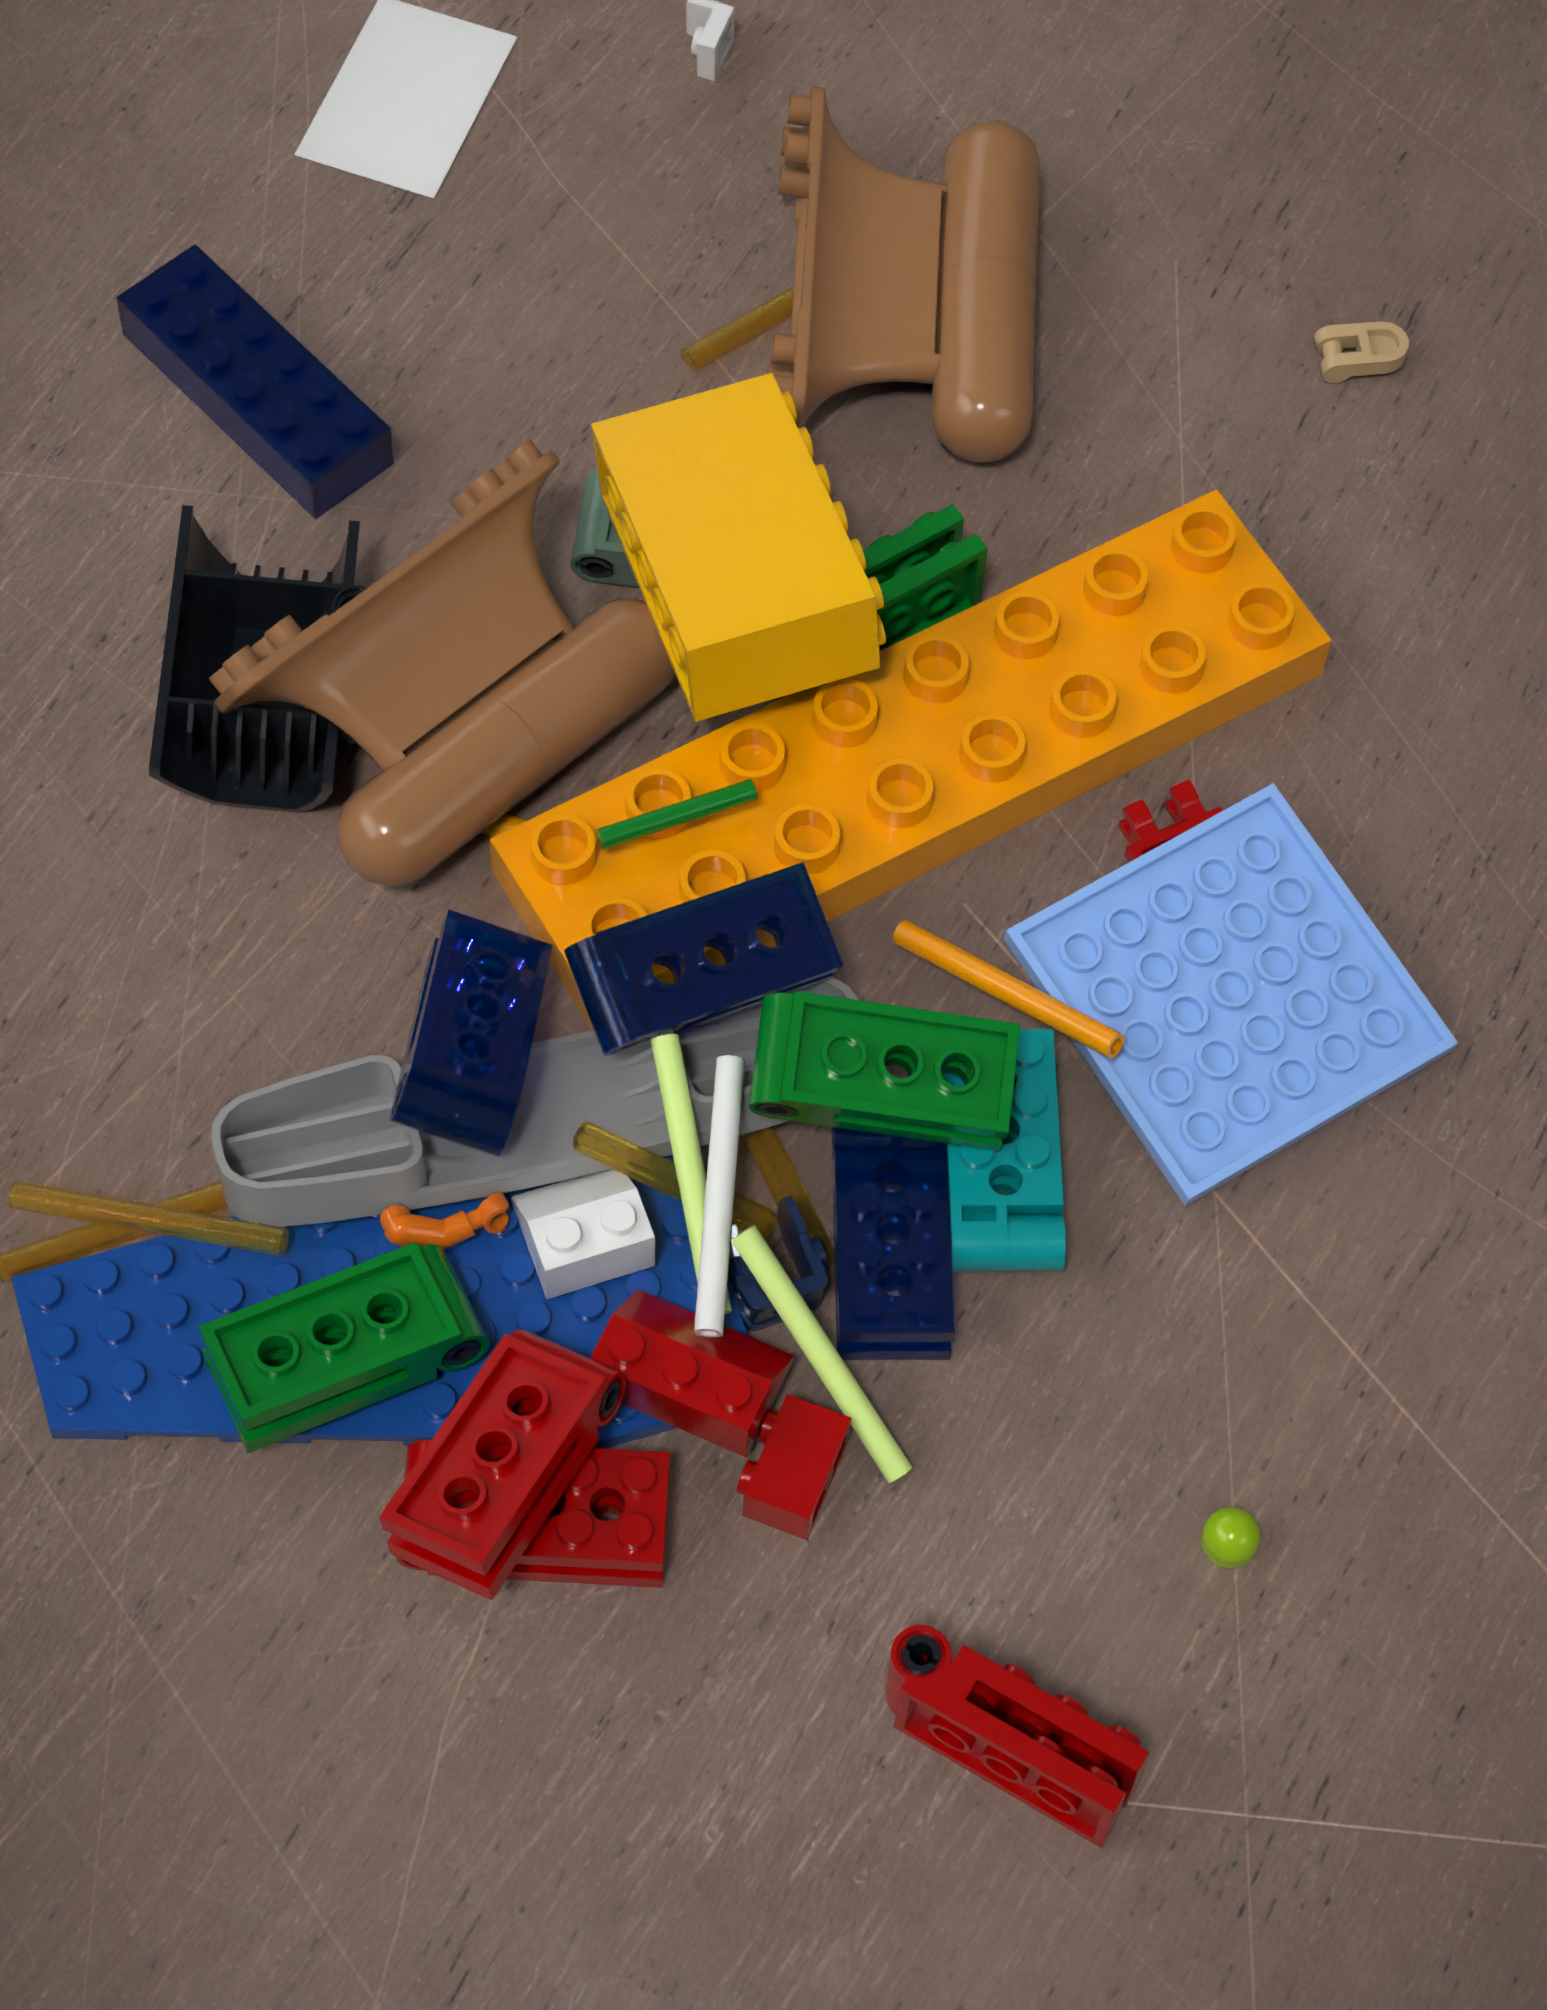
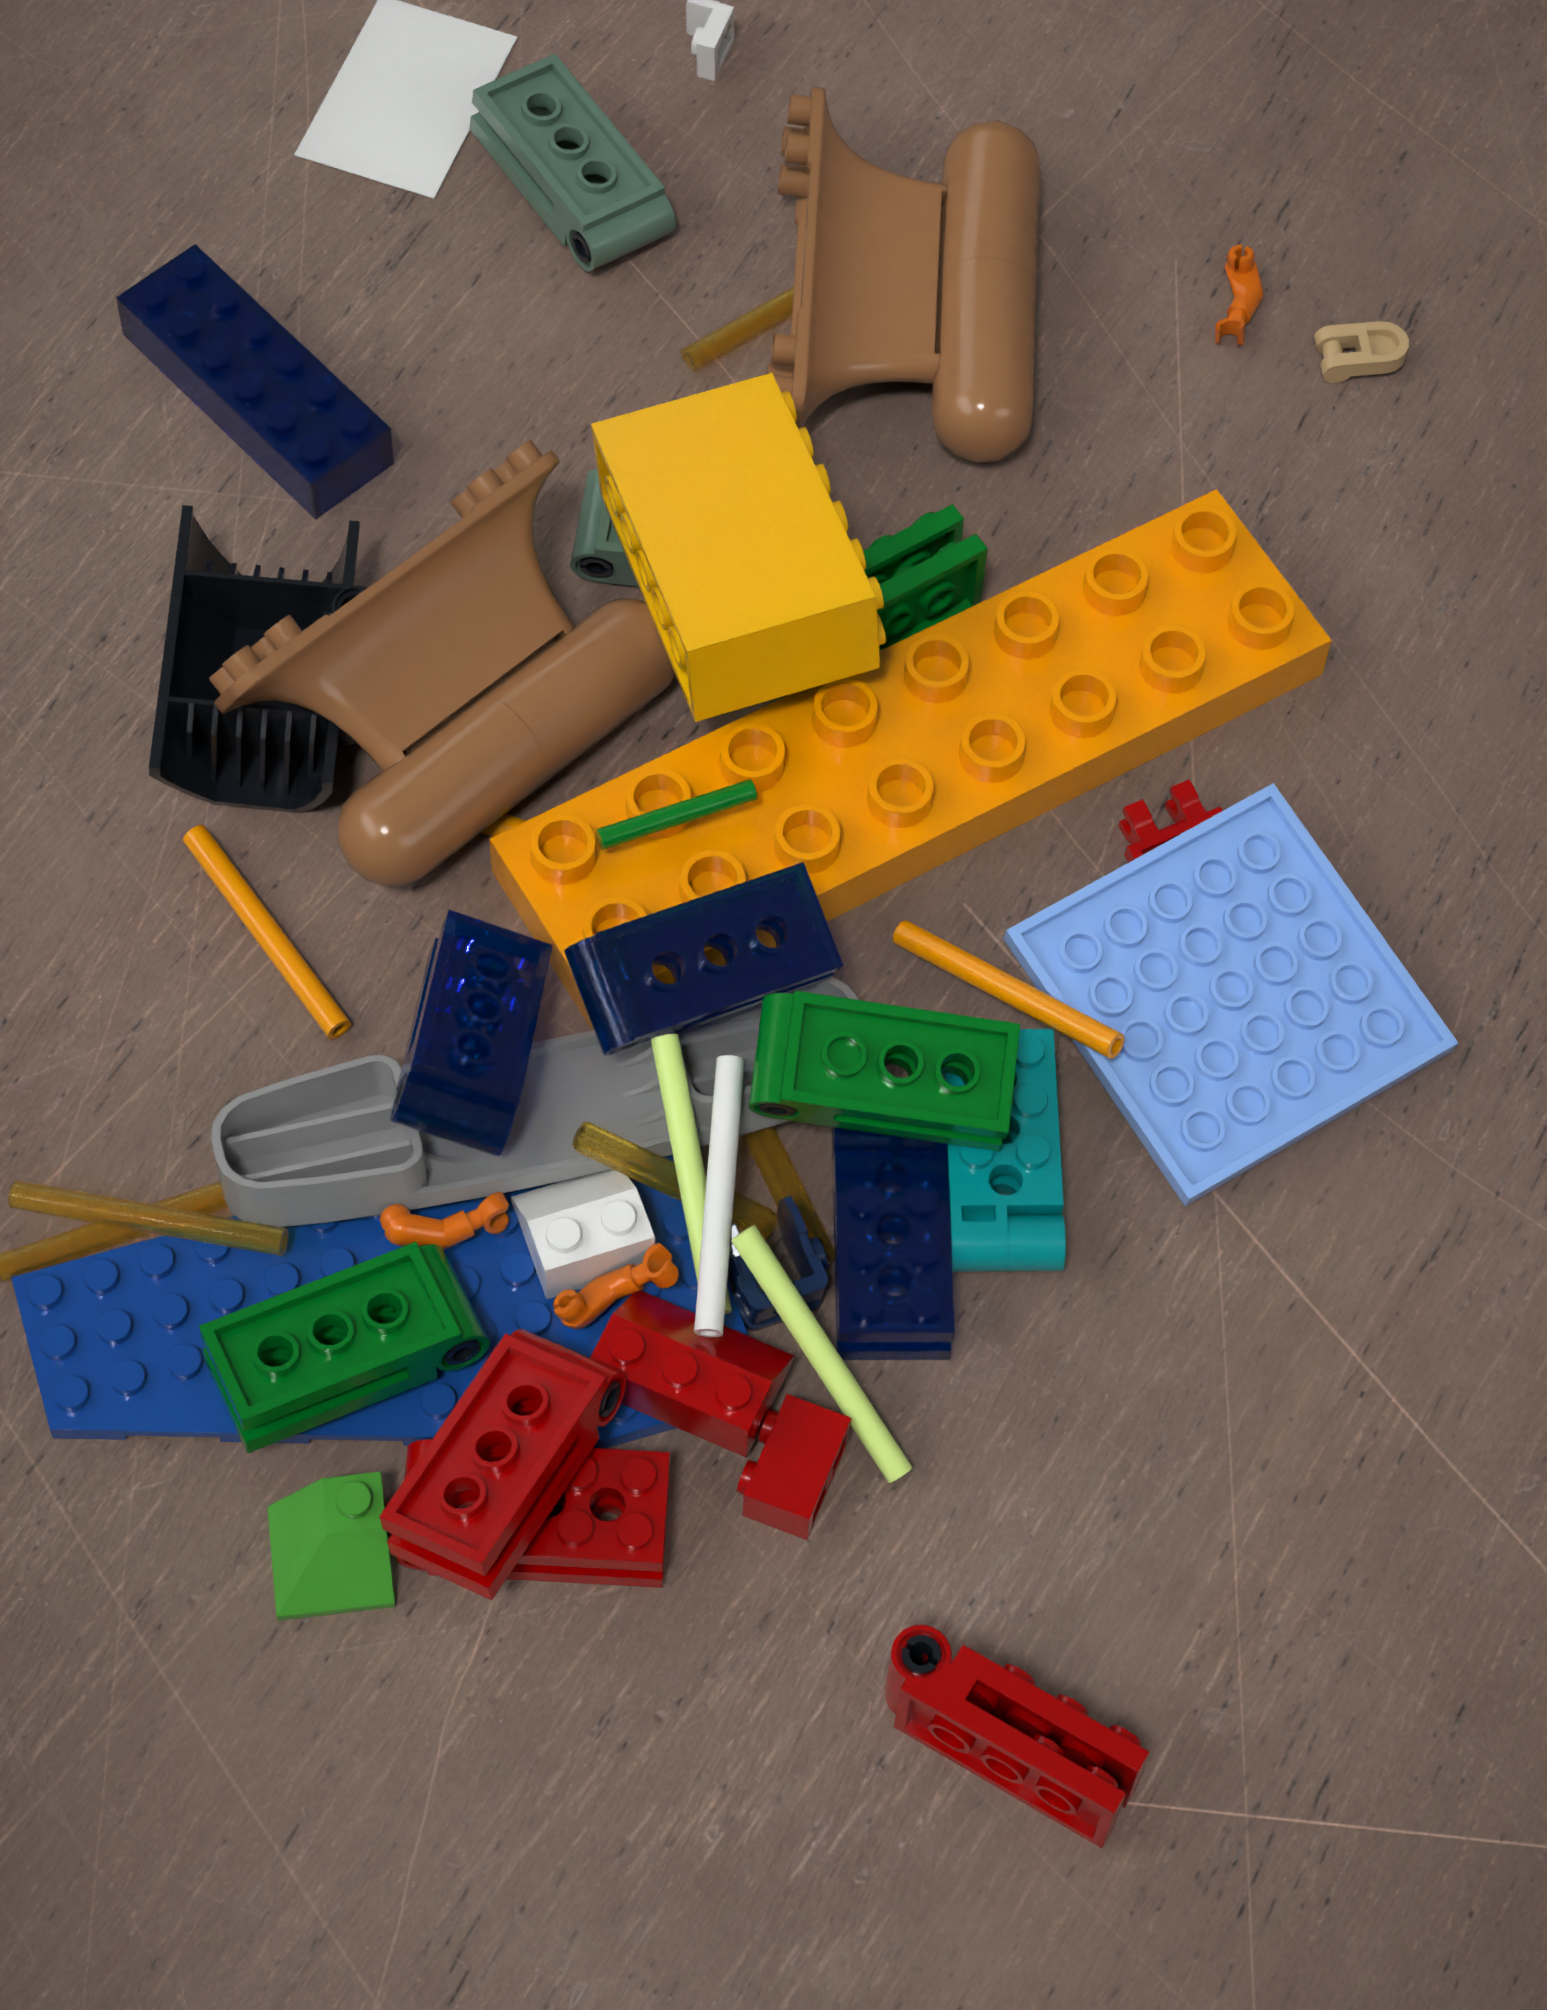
(267, 932): none -> light orange piece
(331, 1548): none -> bright green slope
(571, 163): none -> sand green hinge
(583, 1307): none -> orange arm
(1230, 1537): lime piece -> none
(1247, 293): none -> orange arm

